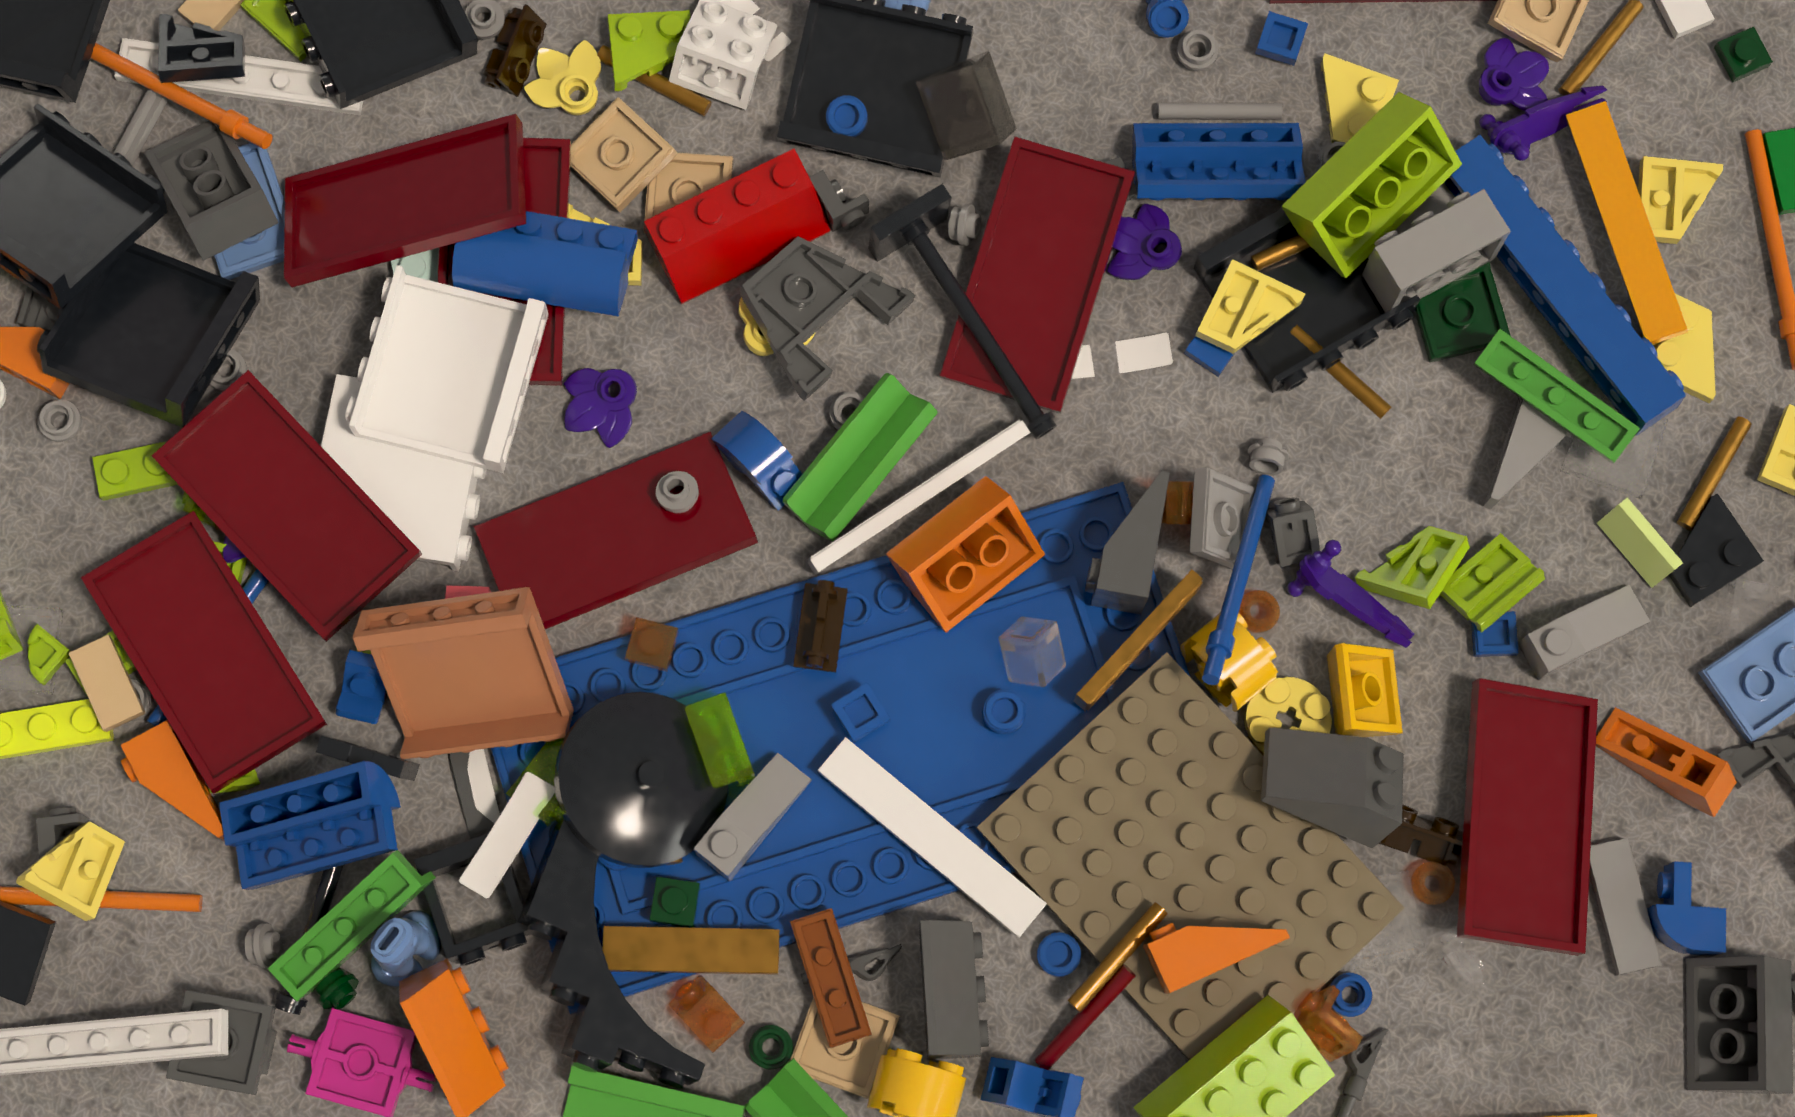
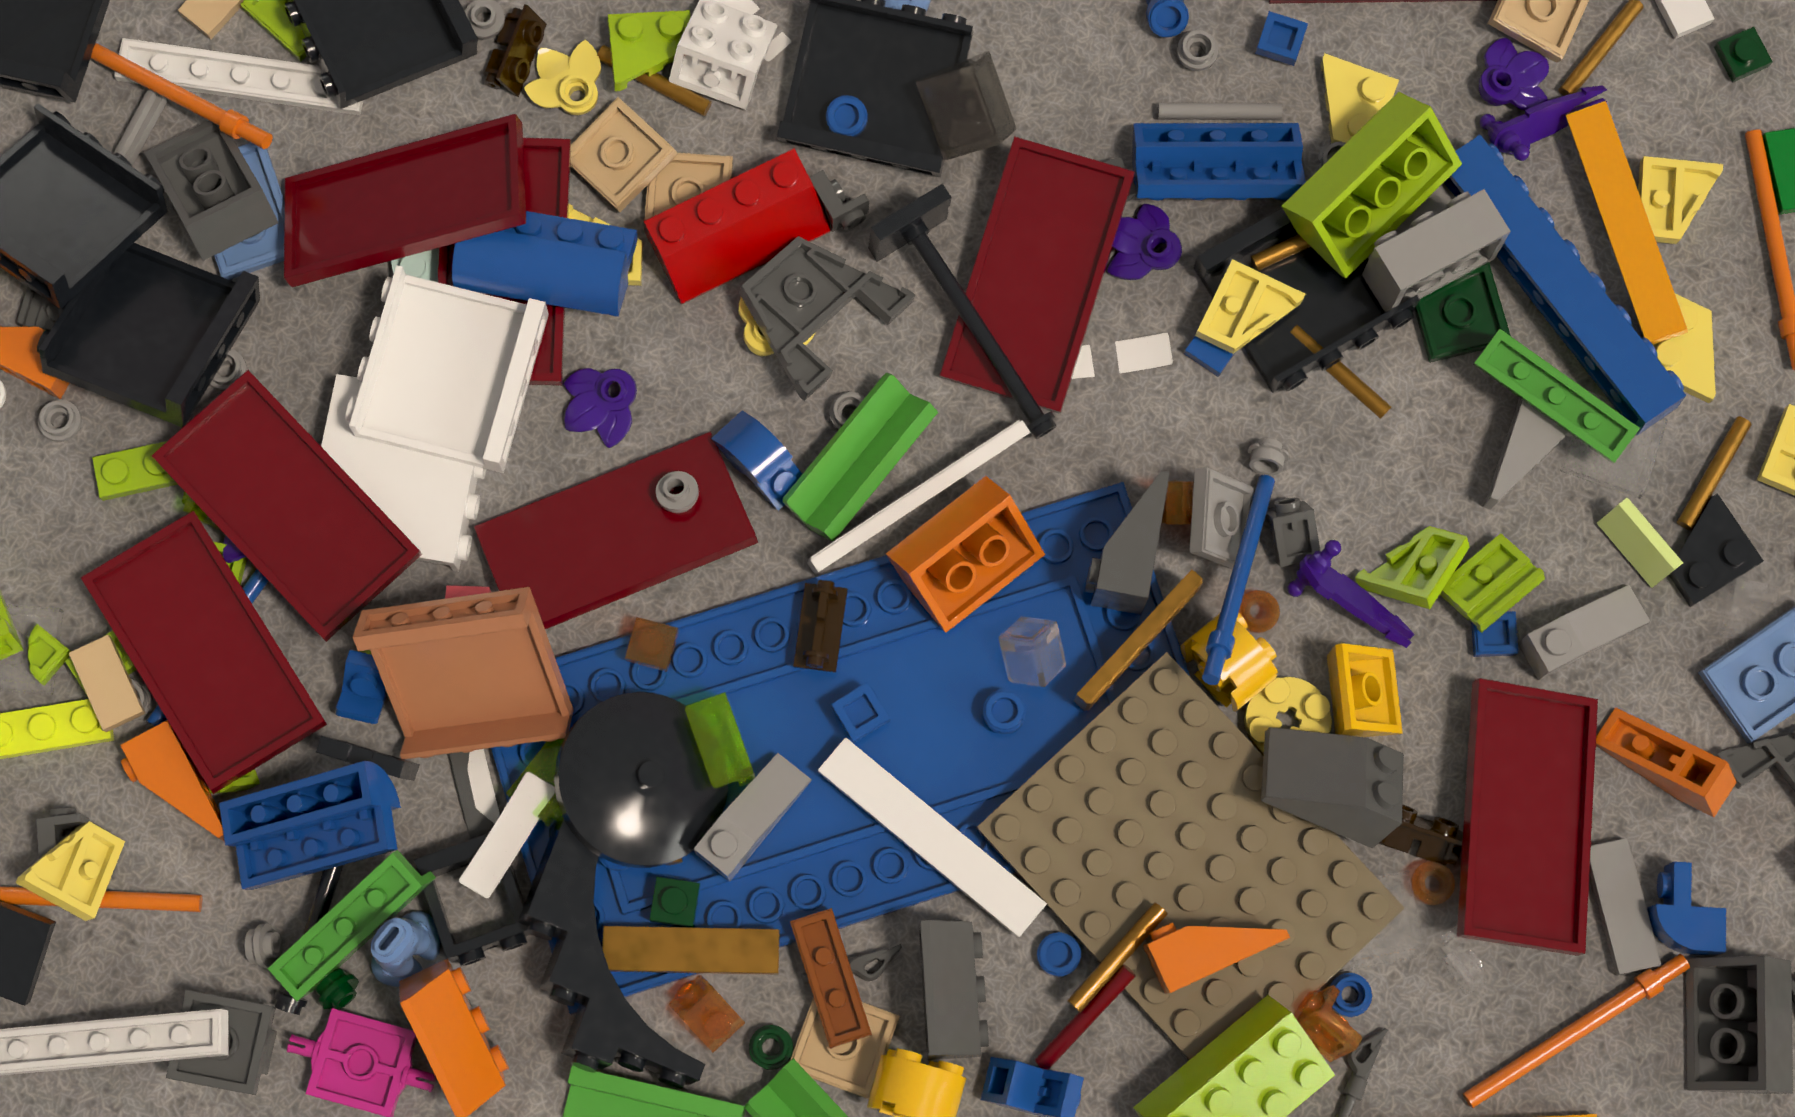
(198, 52): black wing -> none
(964, 224): light grey plate -> none
(1646, 985): none -> orange bar

